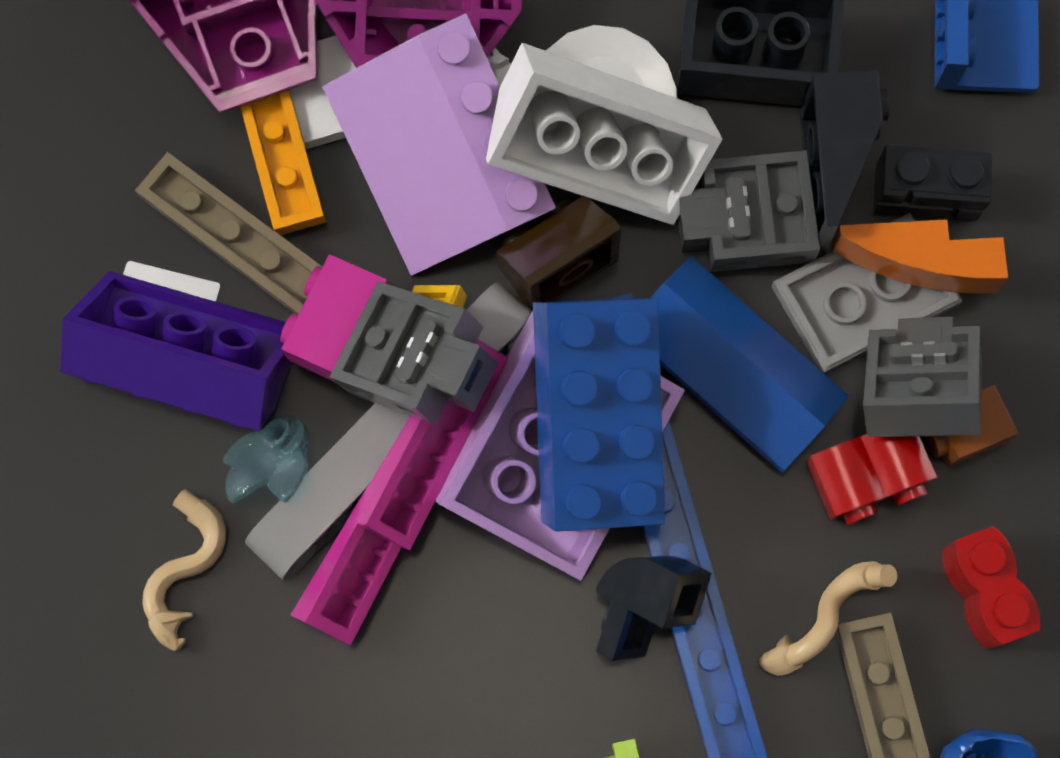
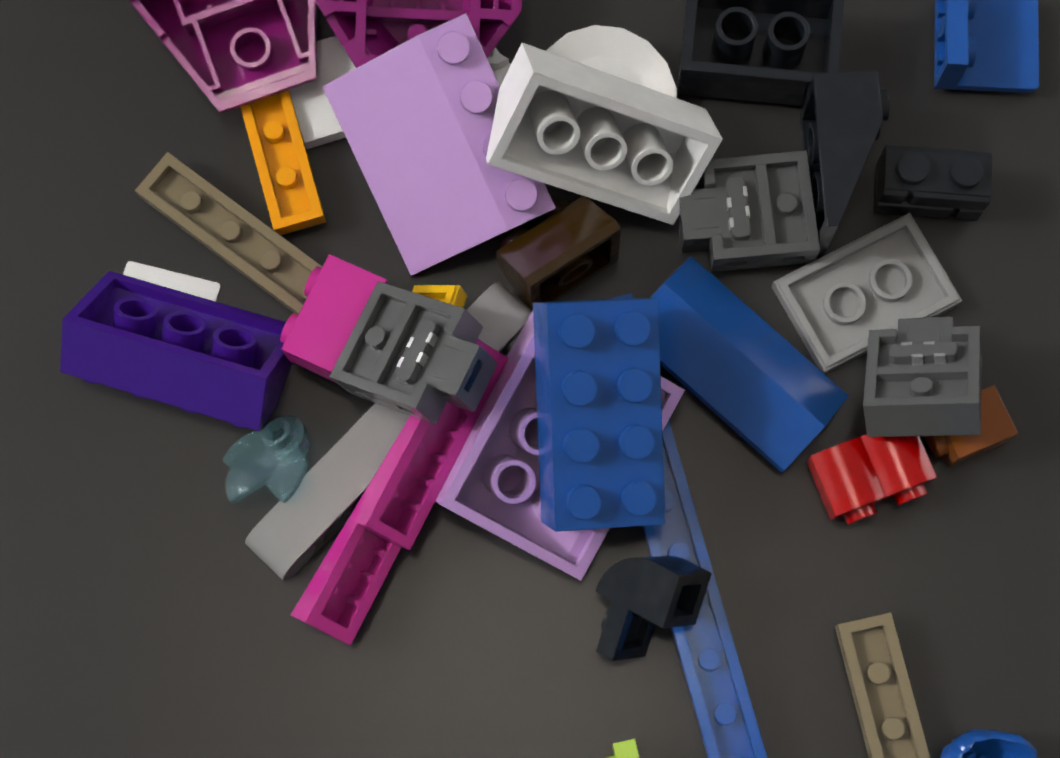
(209, 520): tan animal -> none
(791, 656): tan animal -> none
(924, 255): orange slope -> none
(985, 575): red brick -> none

